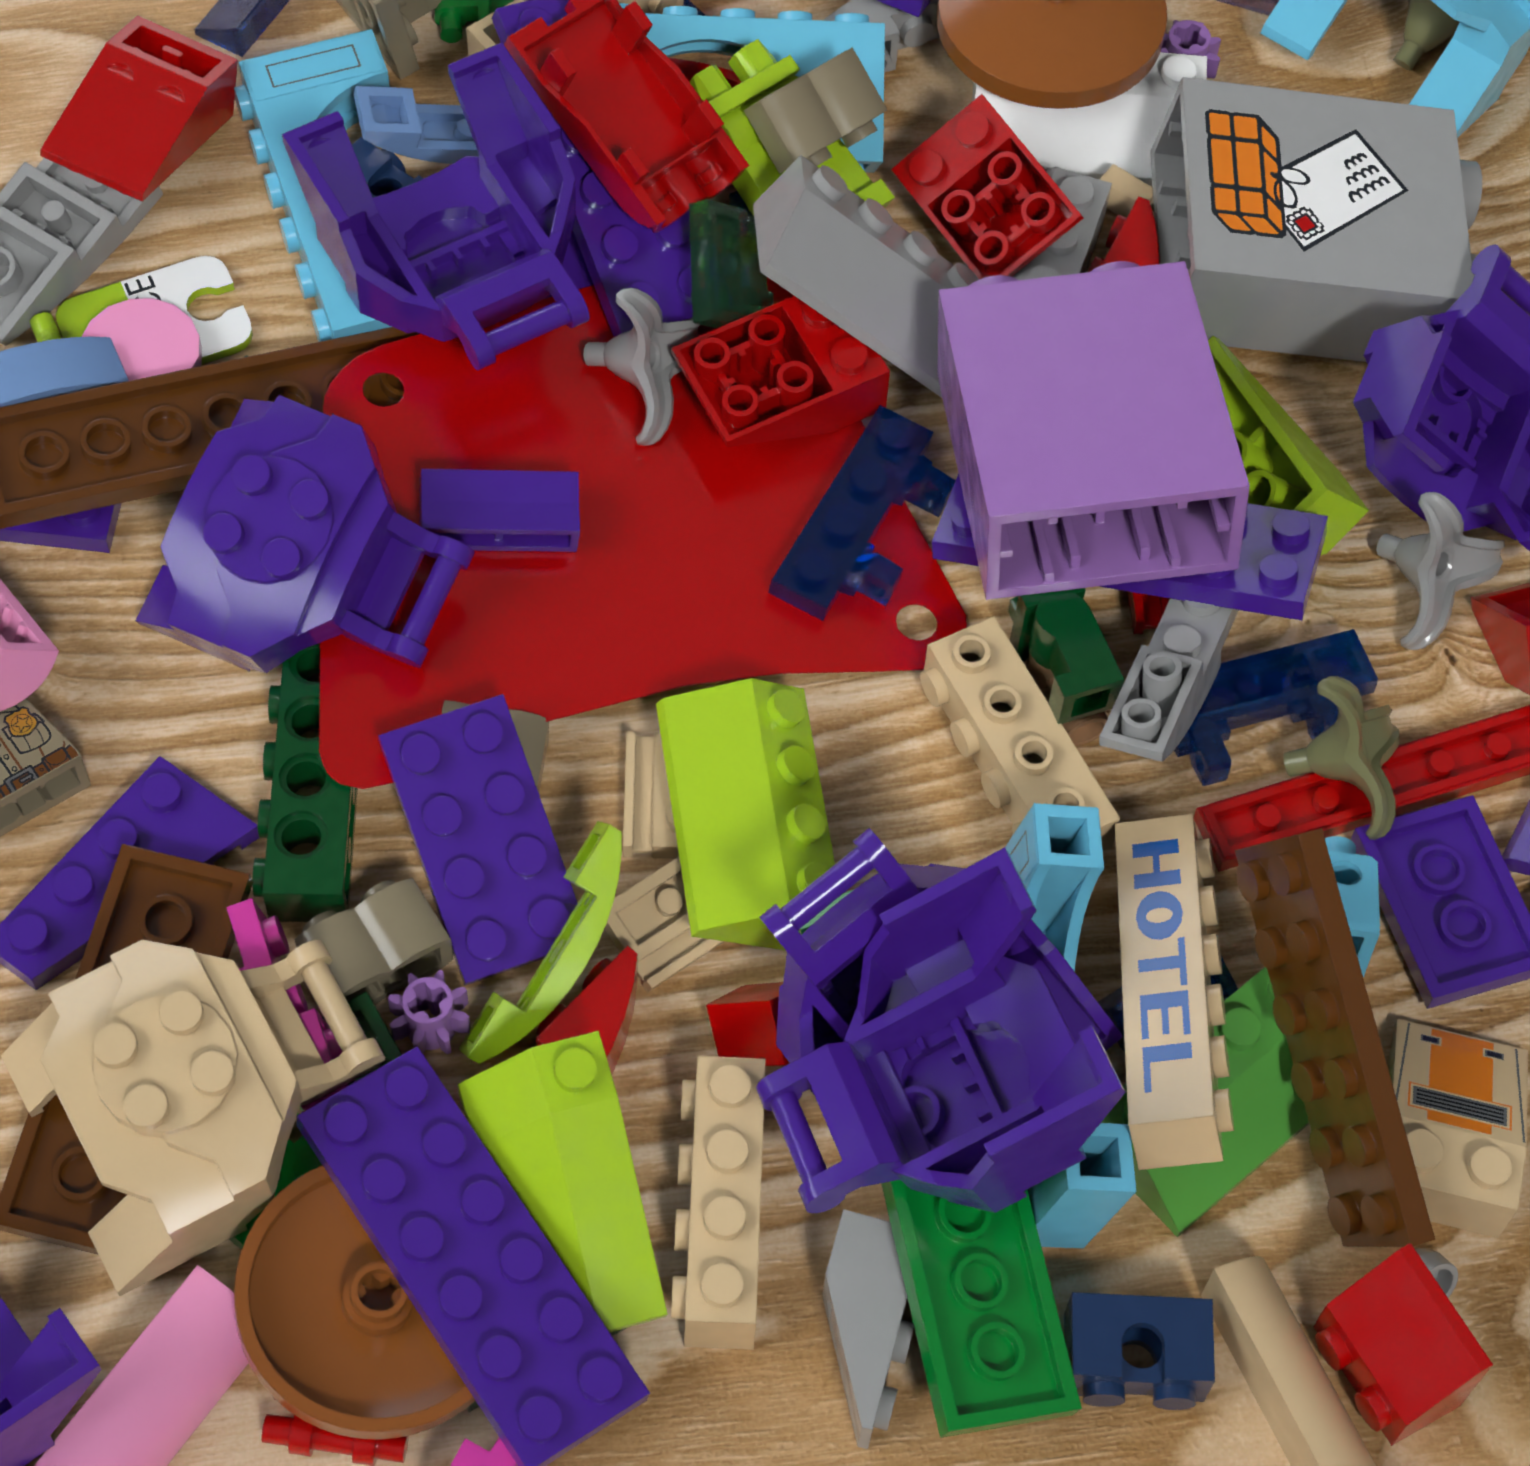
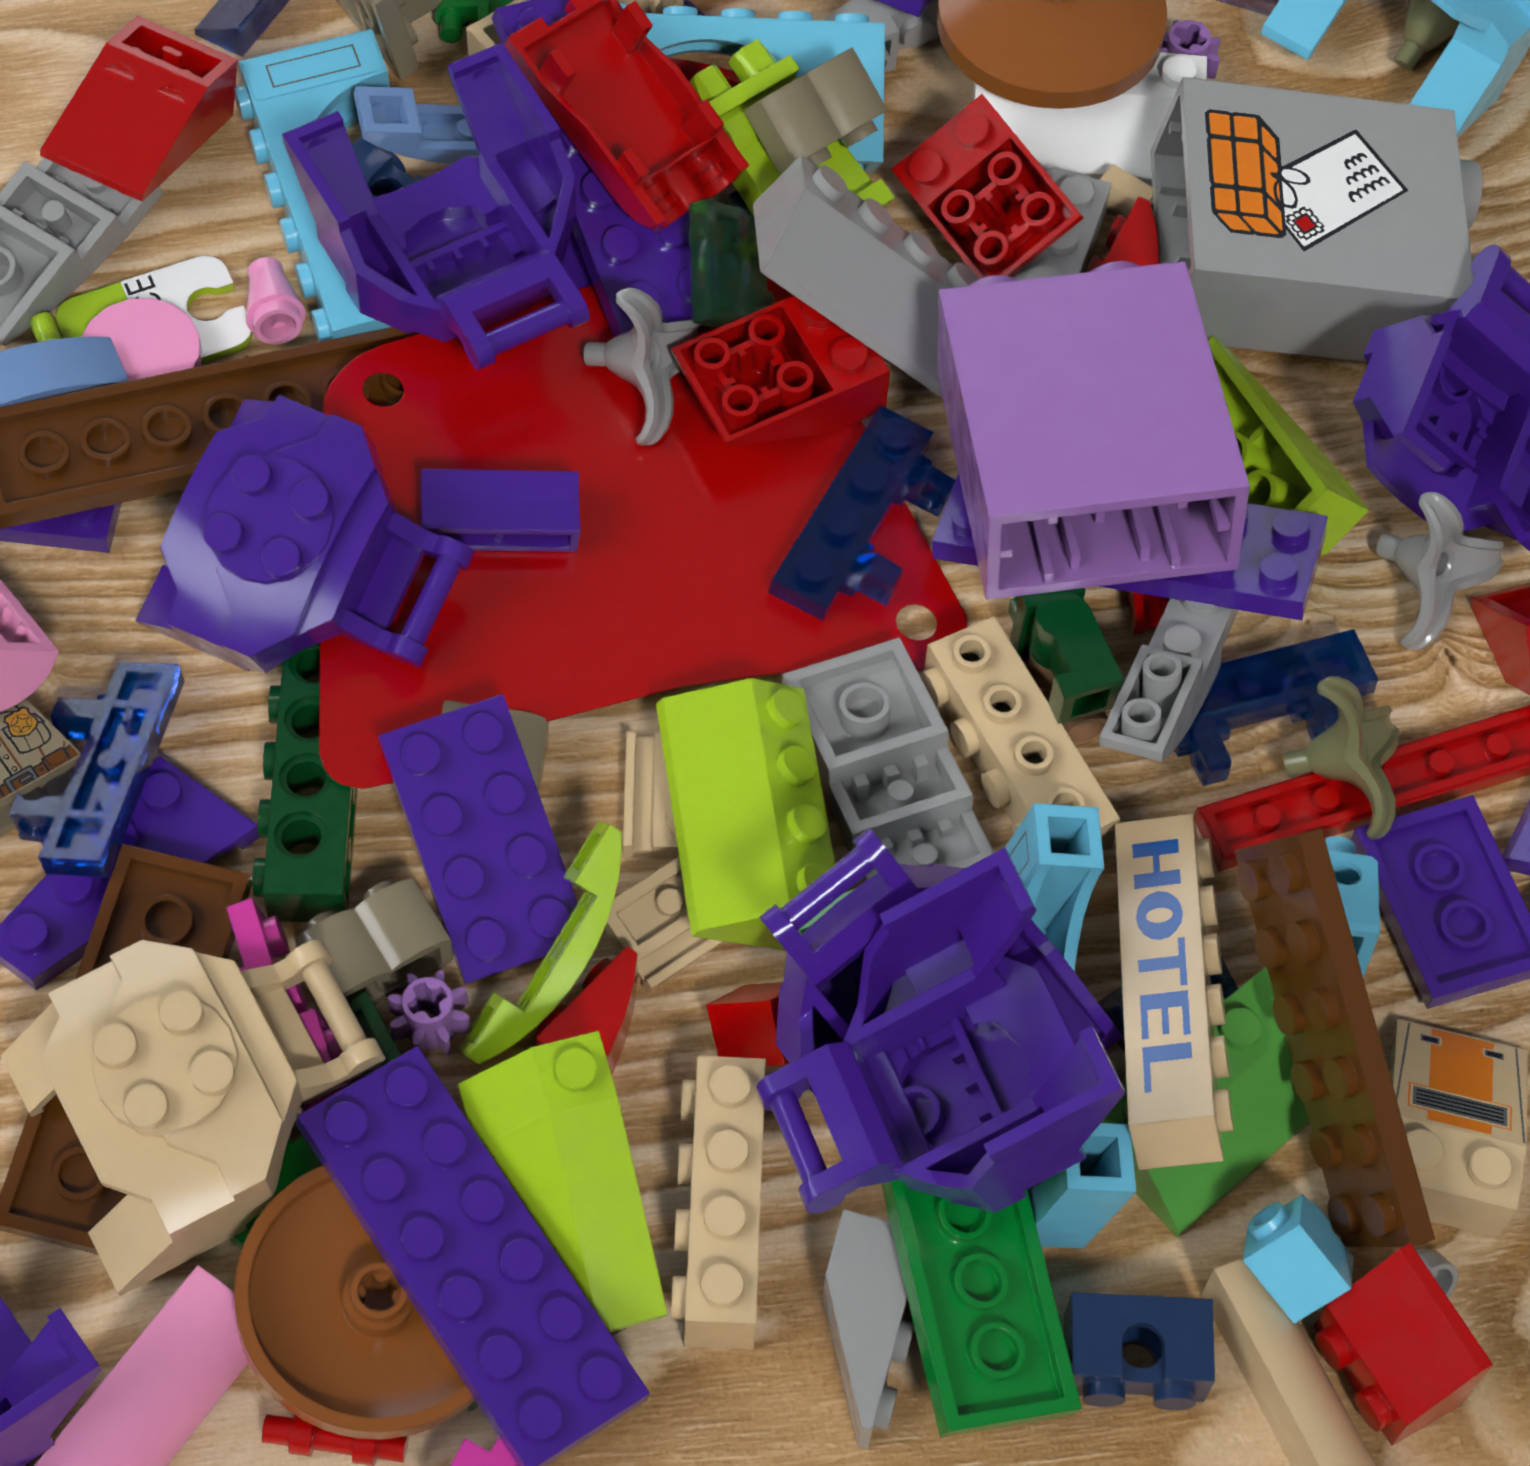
(122, 736): none -> clear blue hinge
(272, 304): none -> bright pink cone
(889, 758): none -> light grey slope
(1297, 1257): none -> medium azure brick

